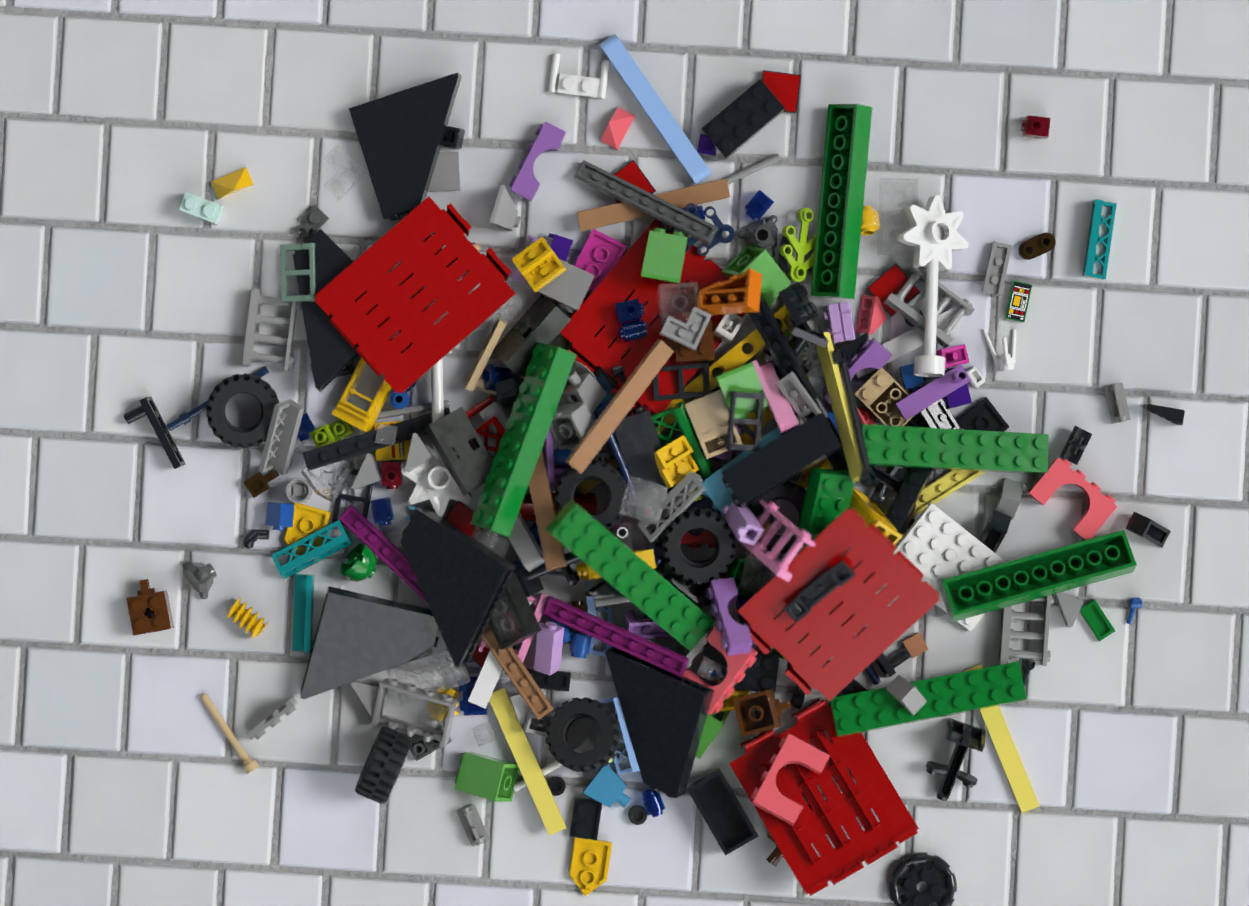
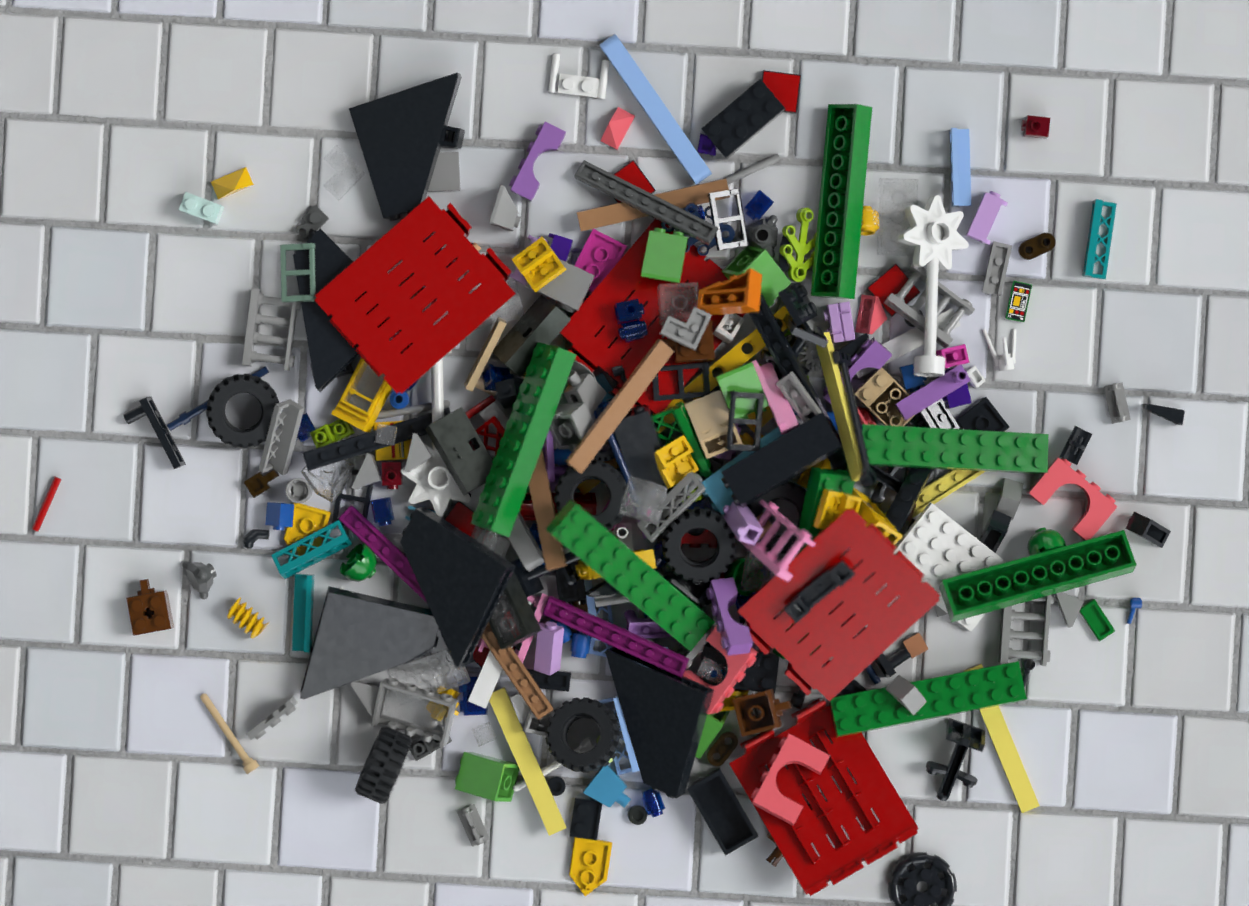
(46, 503): none -> red bar
(565, 591): none -> black plate
(720, 246): none -> window
(722, 748): none -> dark brown plate
(834, 504): none -> yellow slope
(960, 167): none -> light blue fence
(985, 217): none -> lavender brick
(1044, 541): none -> green cylinder

